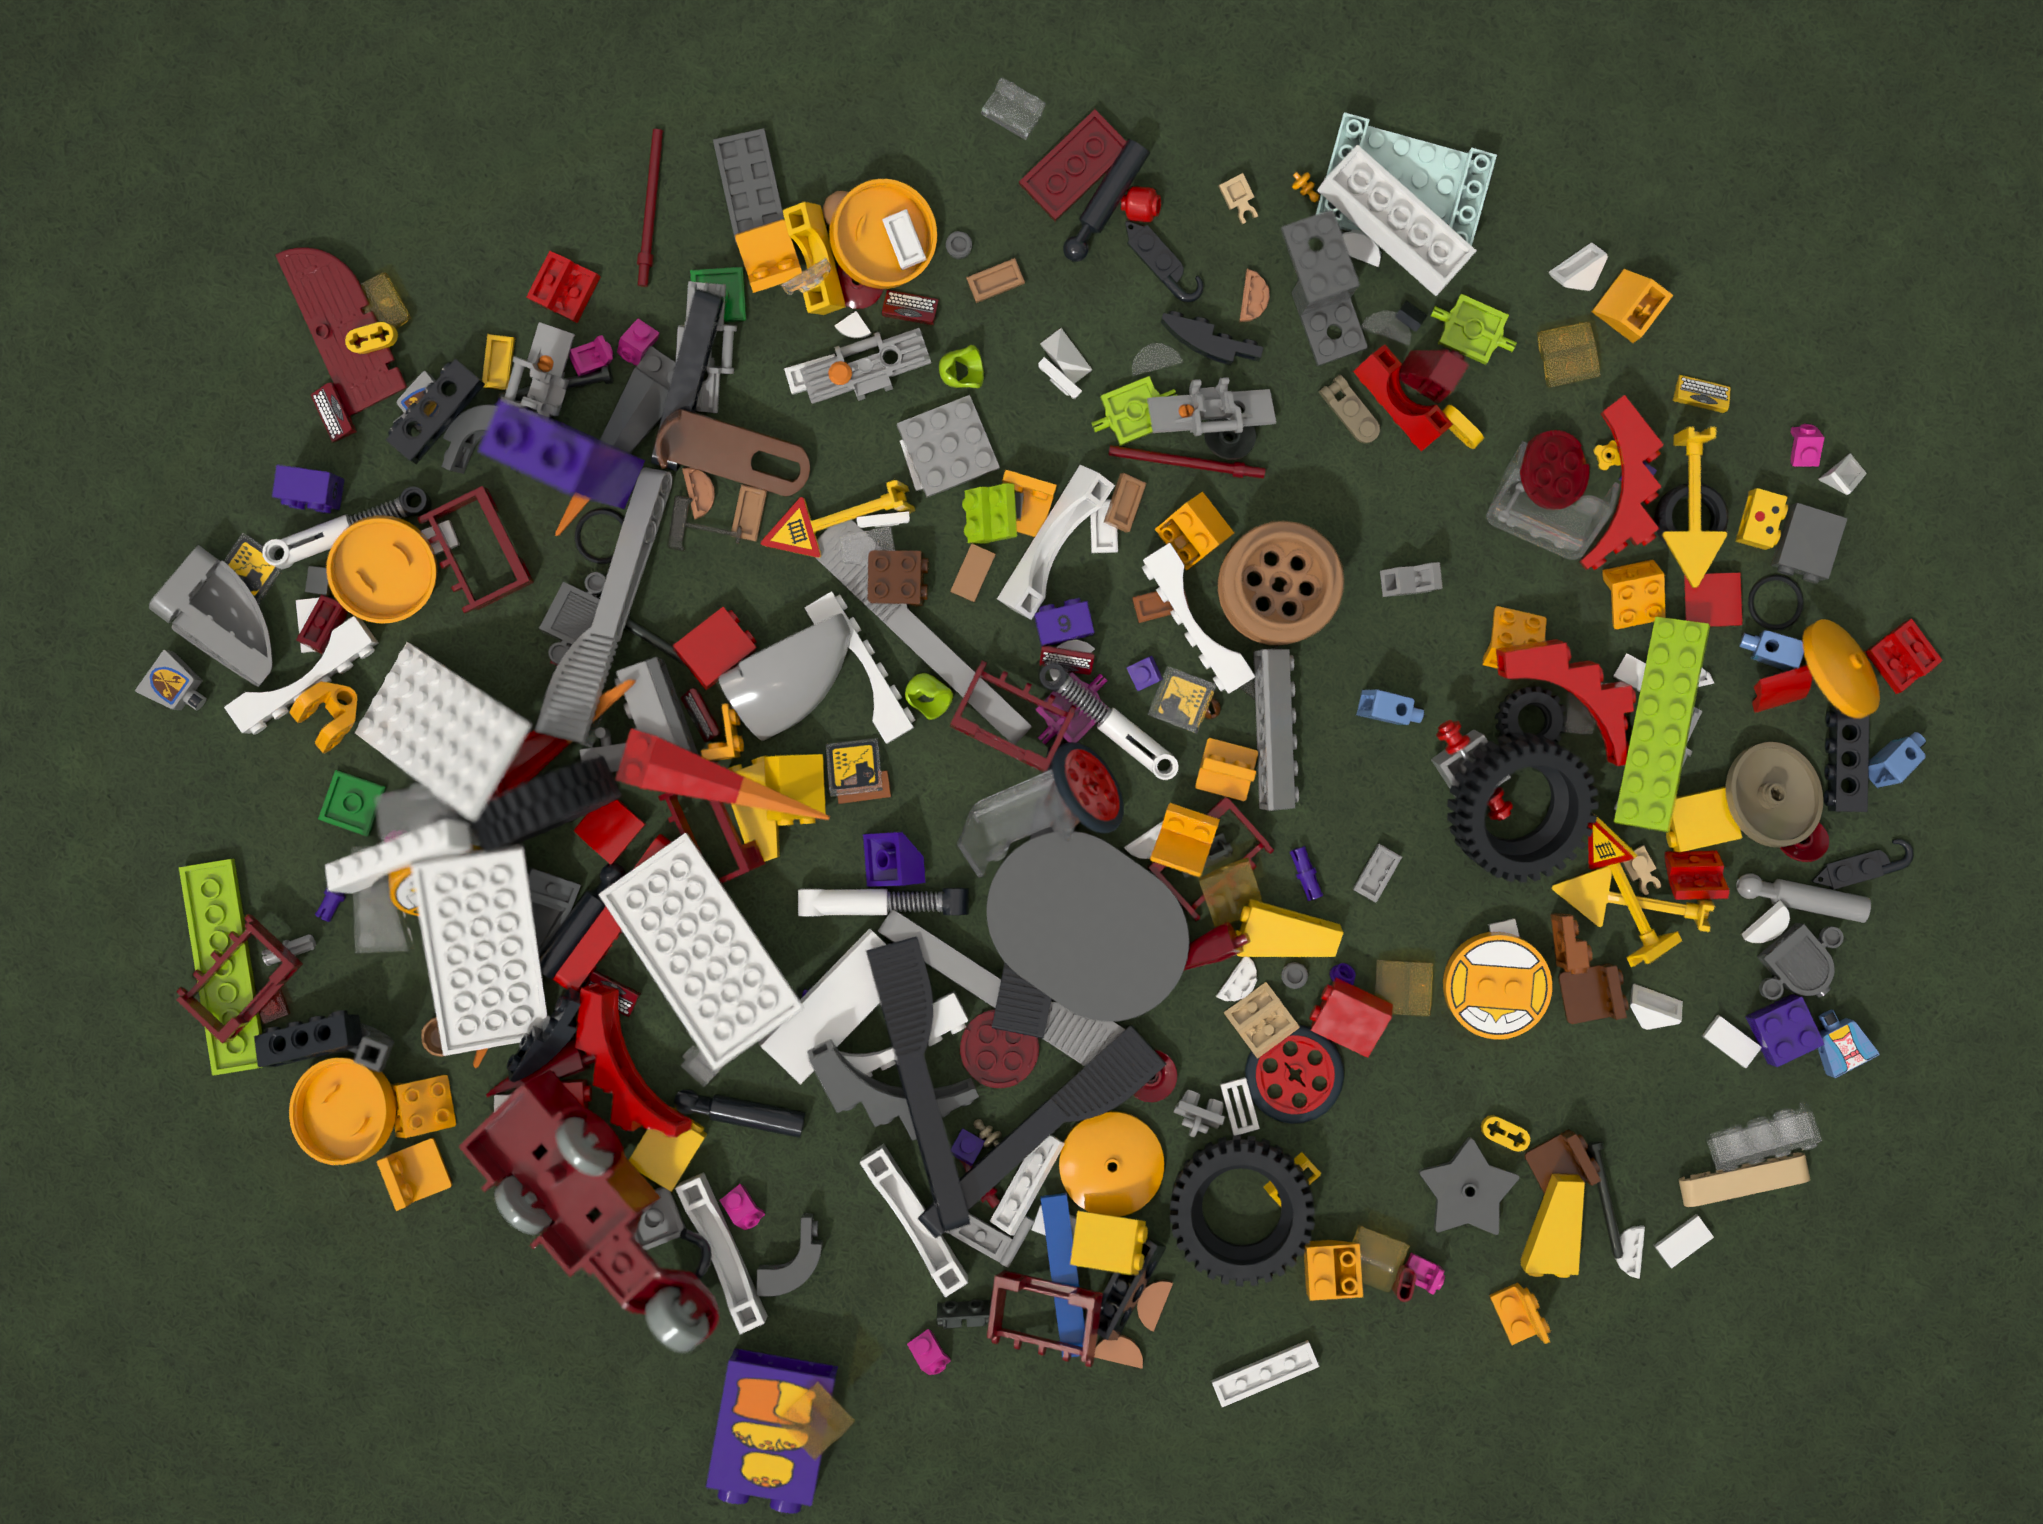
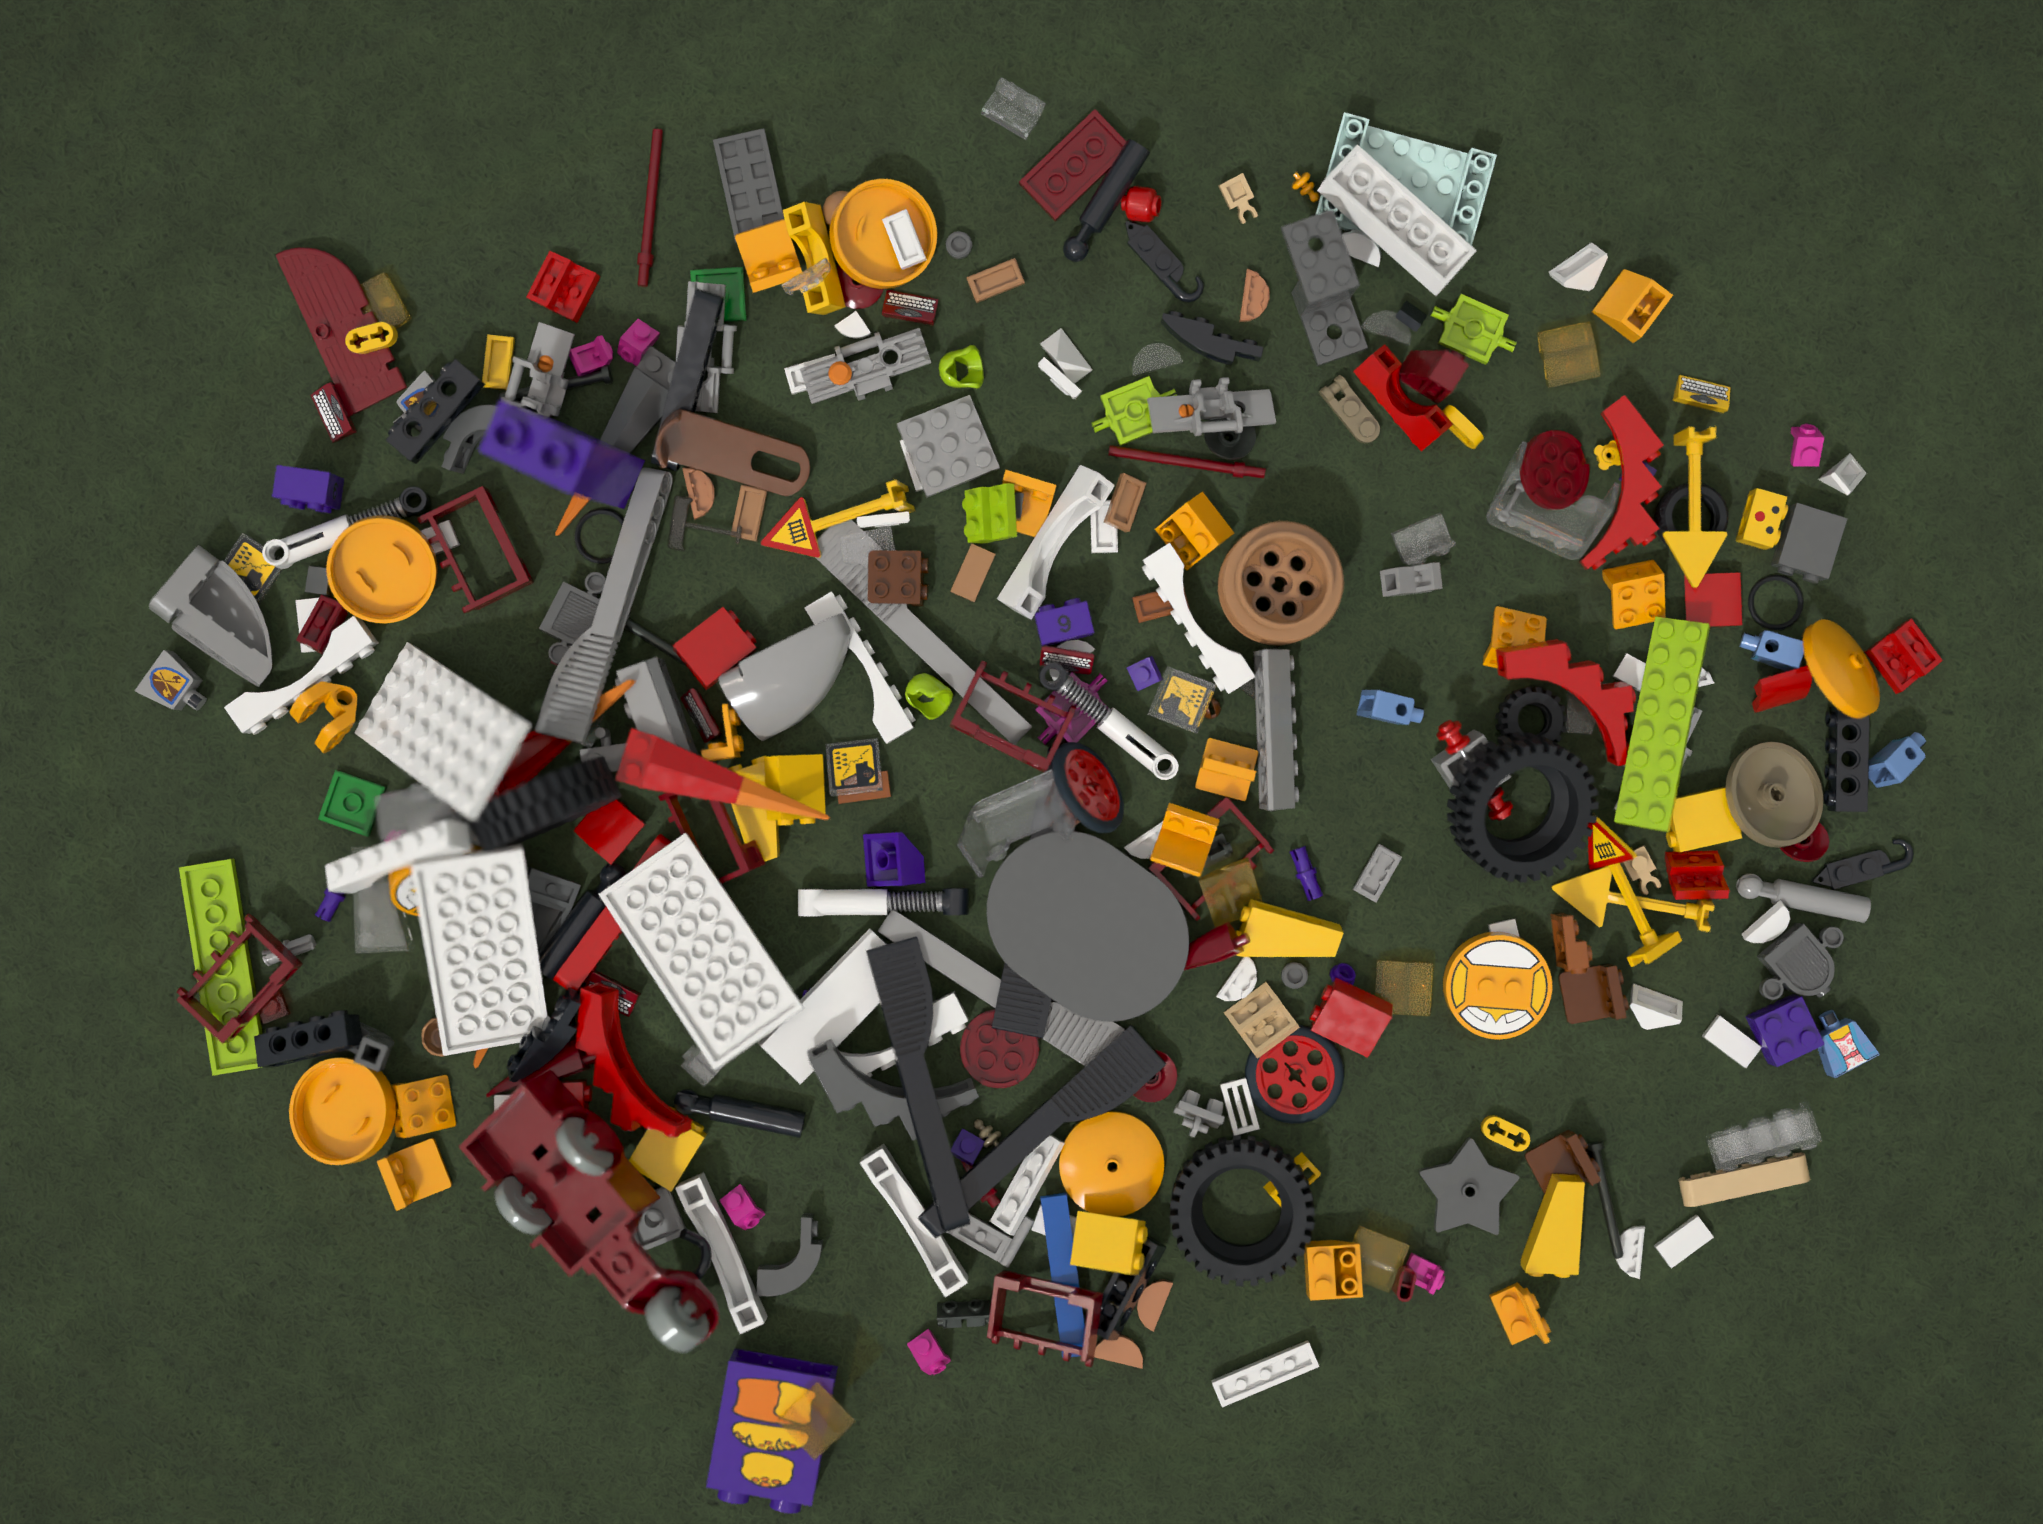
(1423, 540): none -> clear bracket

